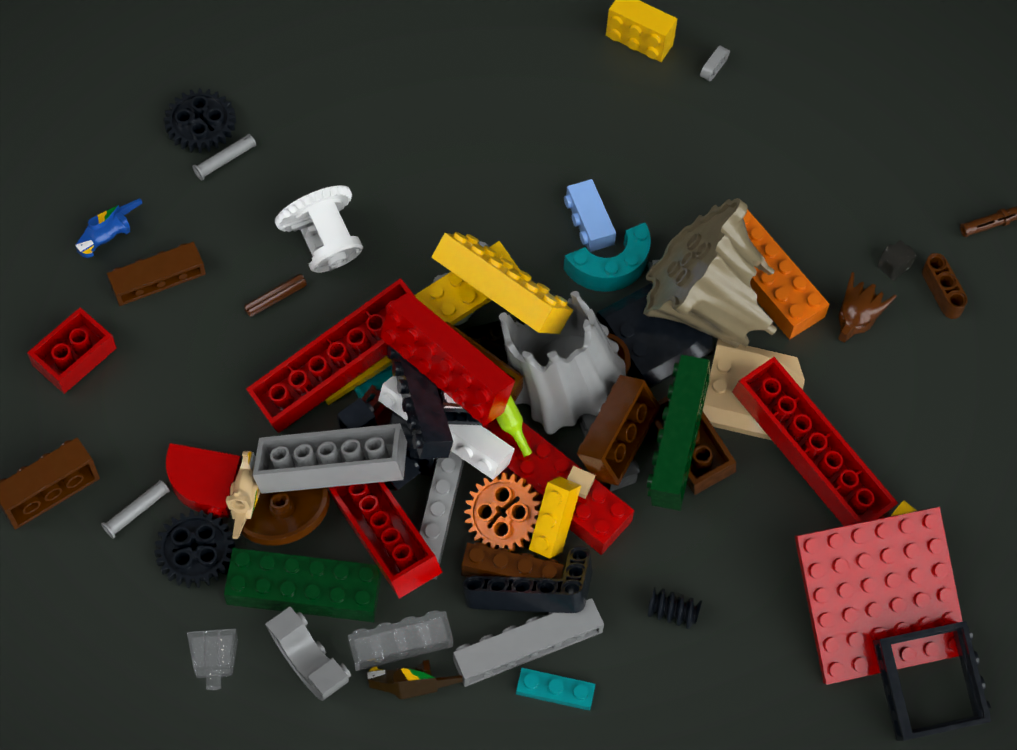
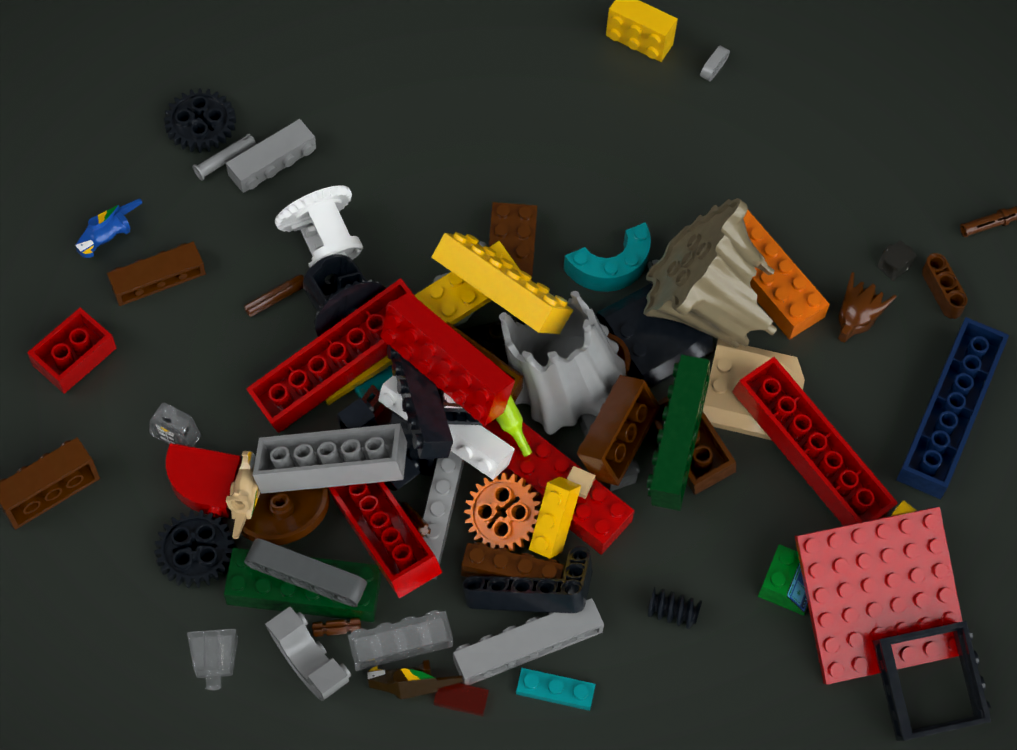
(135, 508): light grey pin -> none
(171, 424): none -> clear torso
(271, 156): none -> light grey brick
(305, 572): none -> dark grey beam
(335, 627): none -> reddish brown axle
(341, 293): none -> black piece
(420, 524): none -> reddish brown axle
(462, 698): none -> clear red tile
(515, 229): none -> reddish brown brick
(590, 215): light blue brick -> none
(785, 581): none -> green slope
(952, 408): none -> dark blue brick

